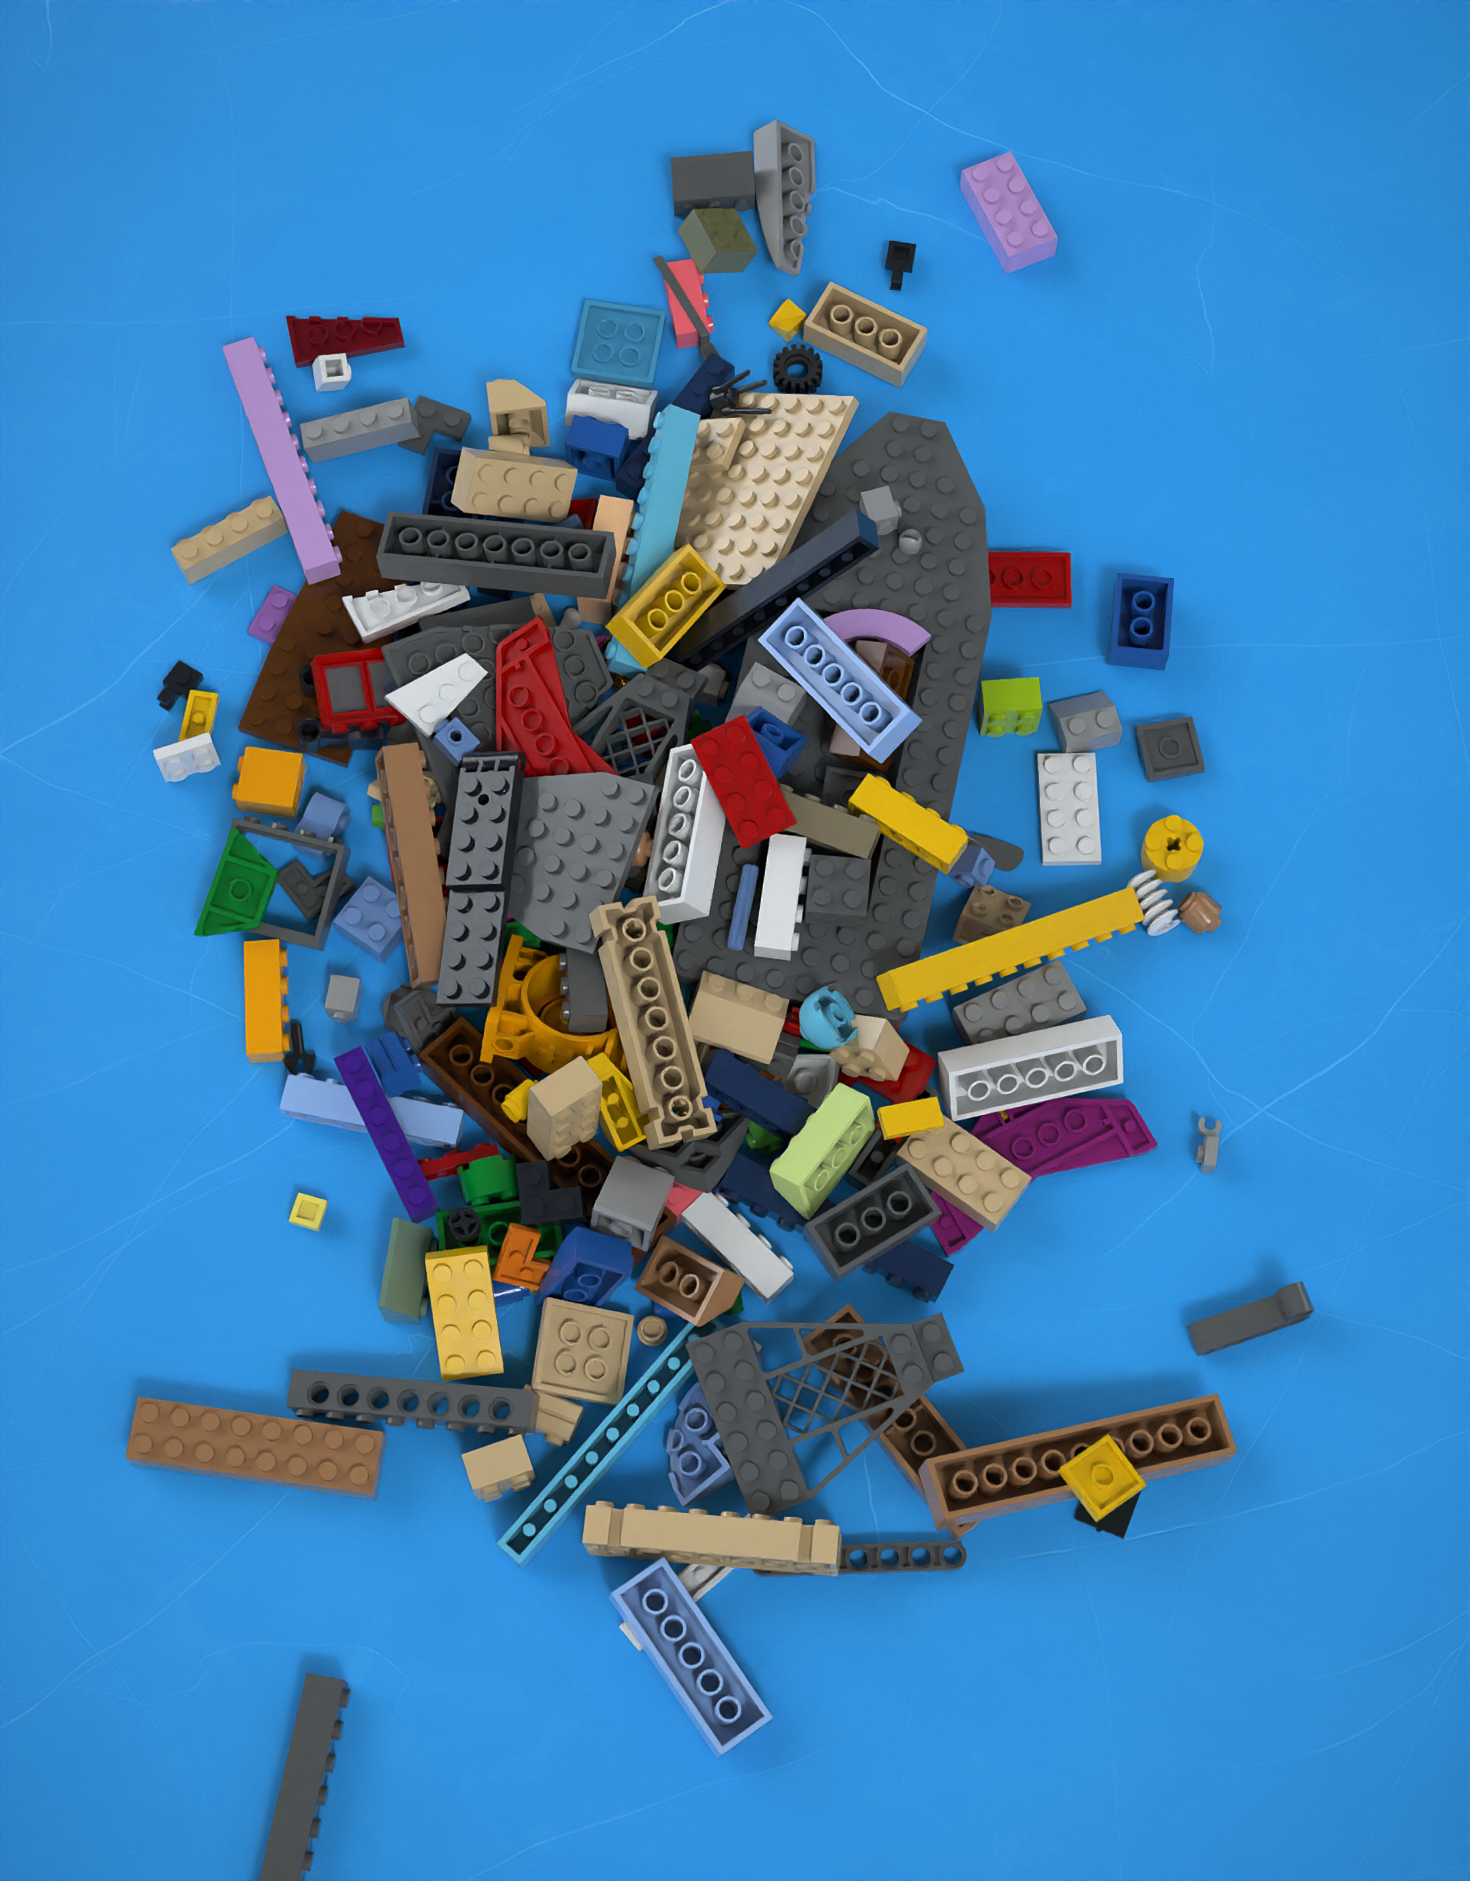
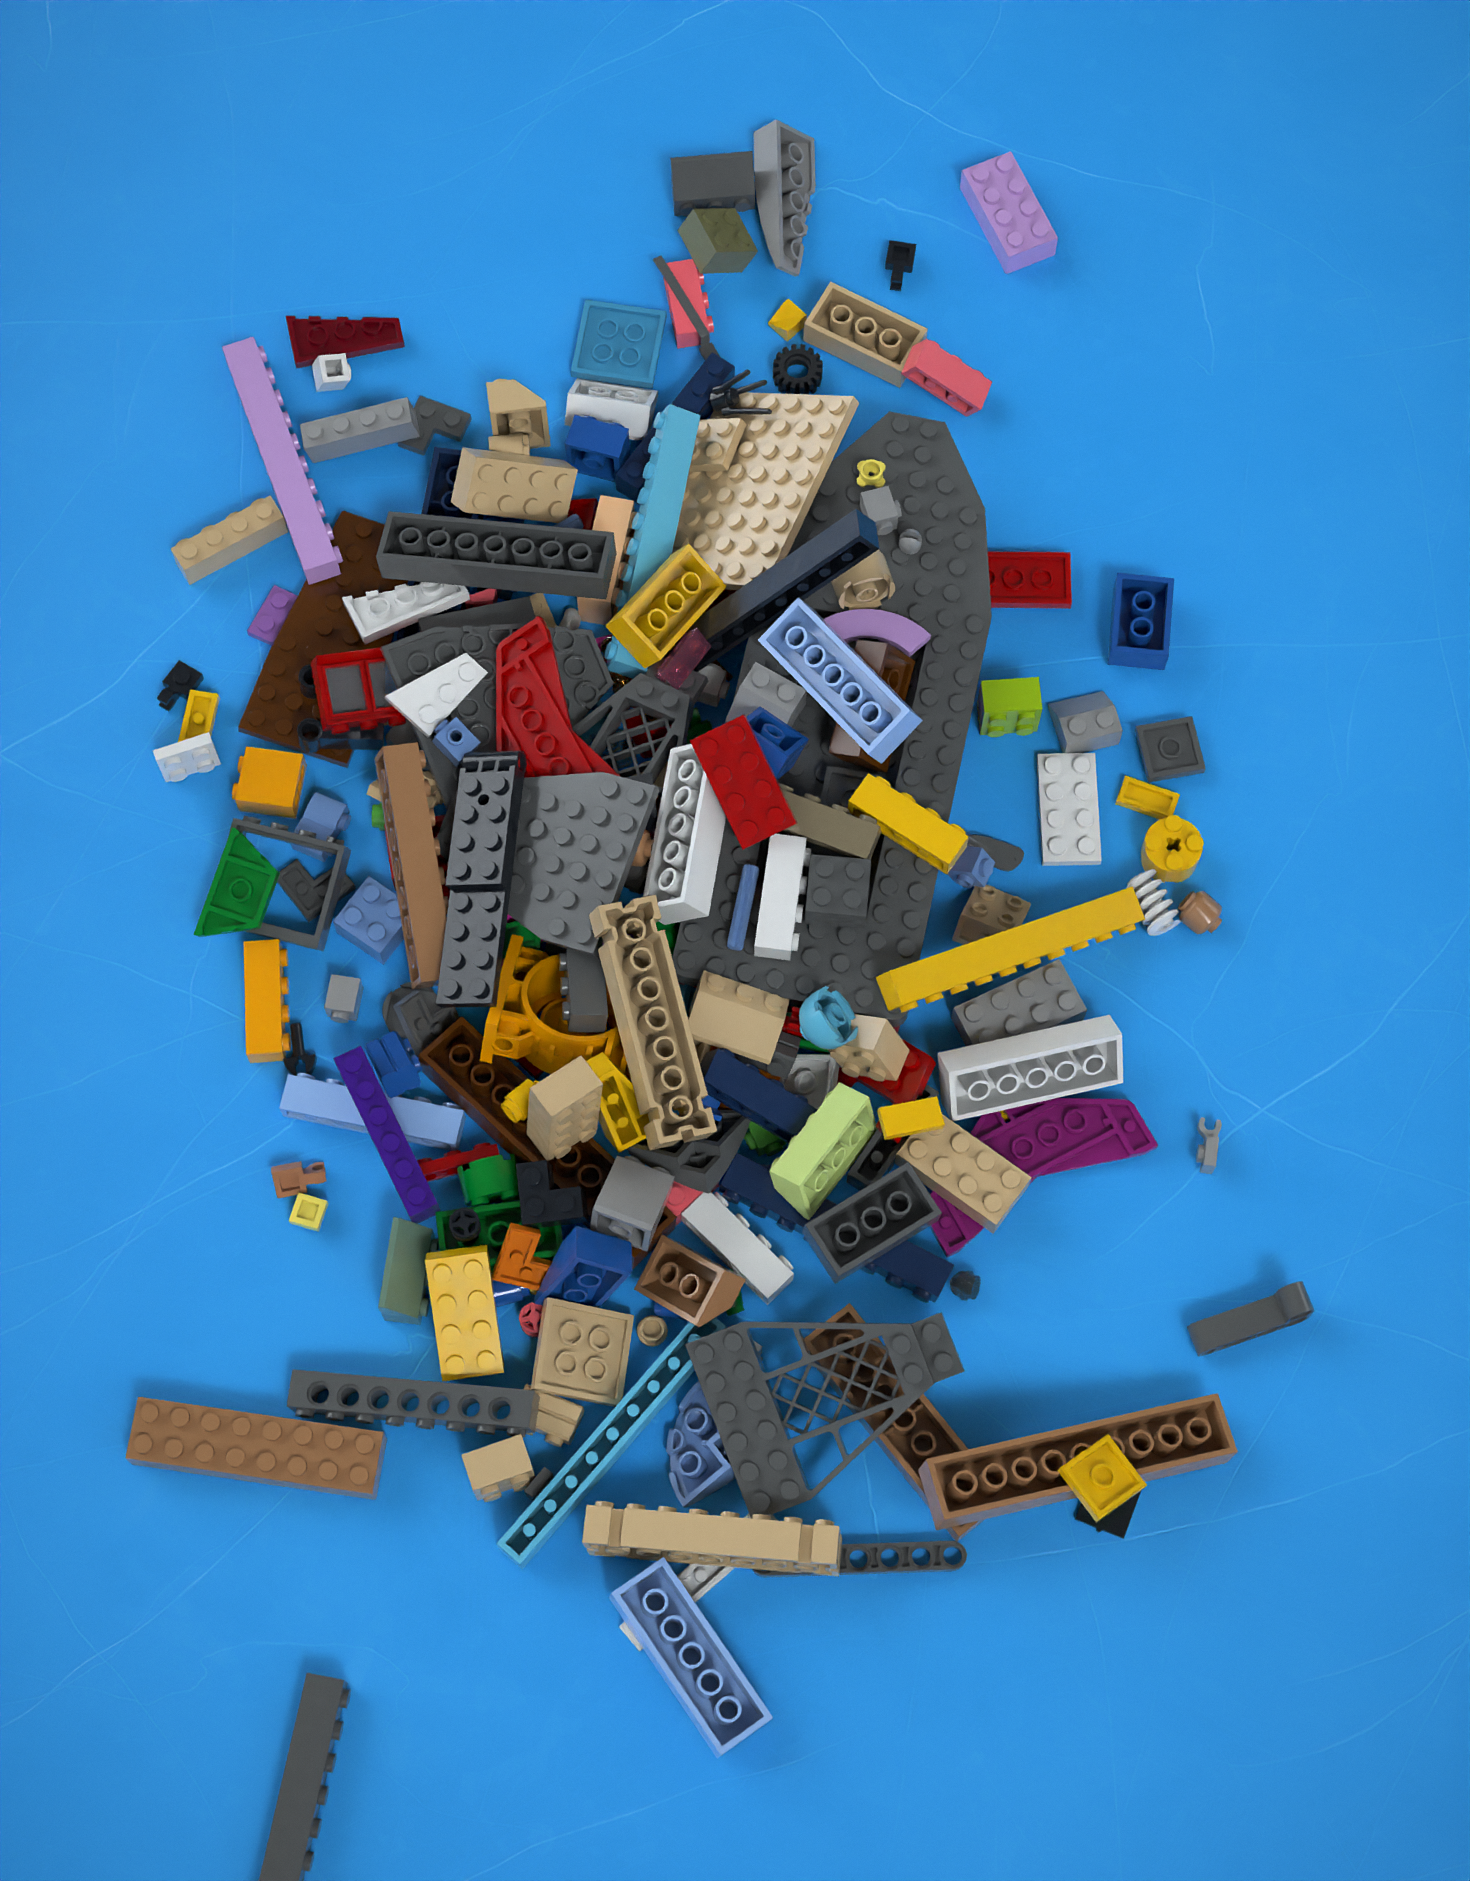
(292, 1178): none -> nougat plate
(482, 598): none -> coral slope
(530, 1313): none -> coral wheel
(538, 1484): none -> dark grey tile
(688, 654): none -> clear pink hinge
(865, 583): none -> tan brick
(873, 466): none -> light yellow plate
(946, 377): none -> coral brick
(965, 1285): none -> clear smoke plate
(1147, 798): none -> yellow tile

